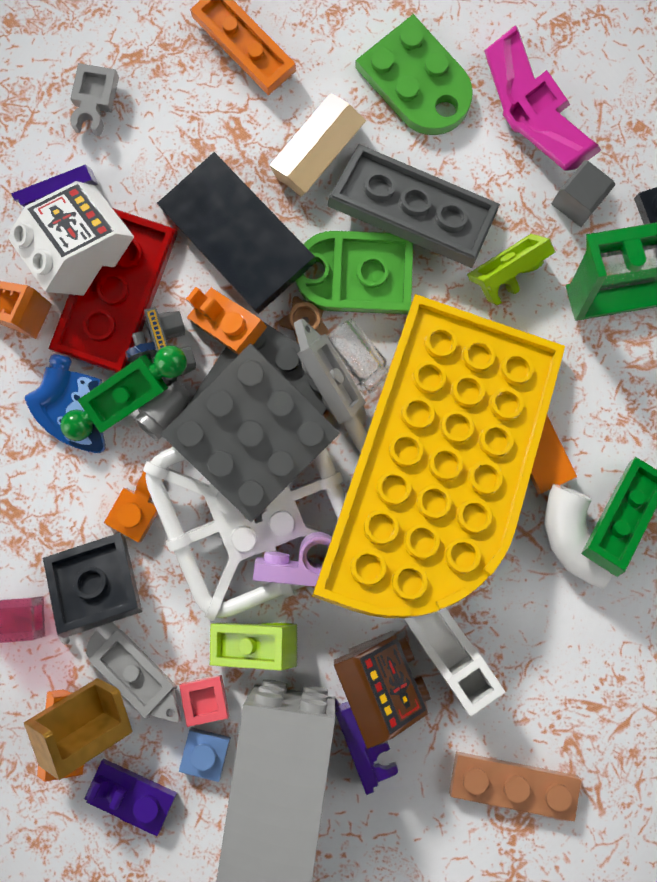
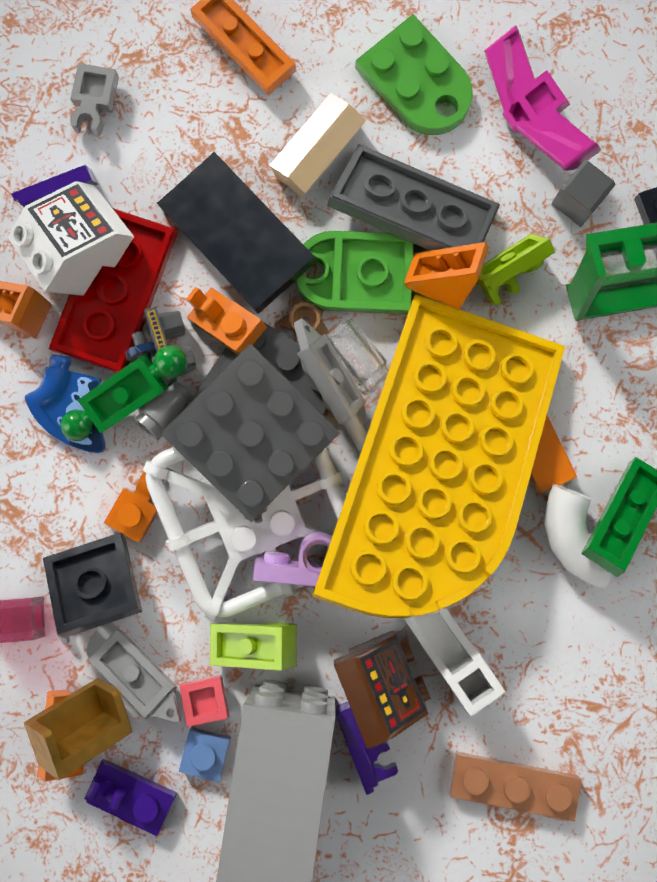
(447, 273): none -> orange slope

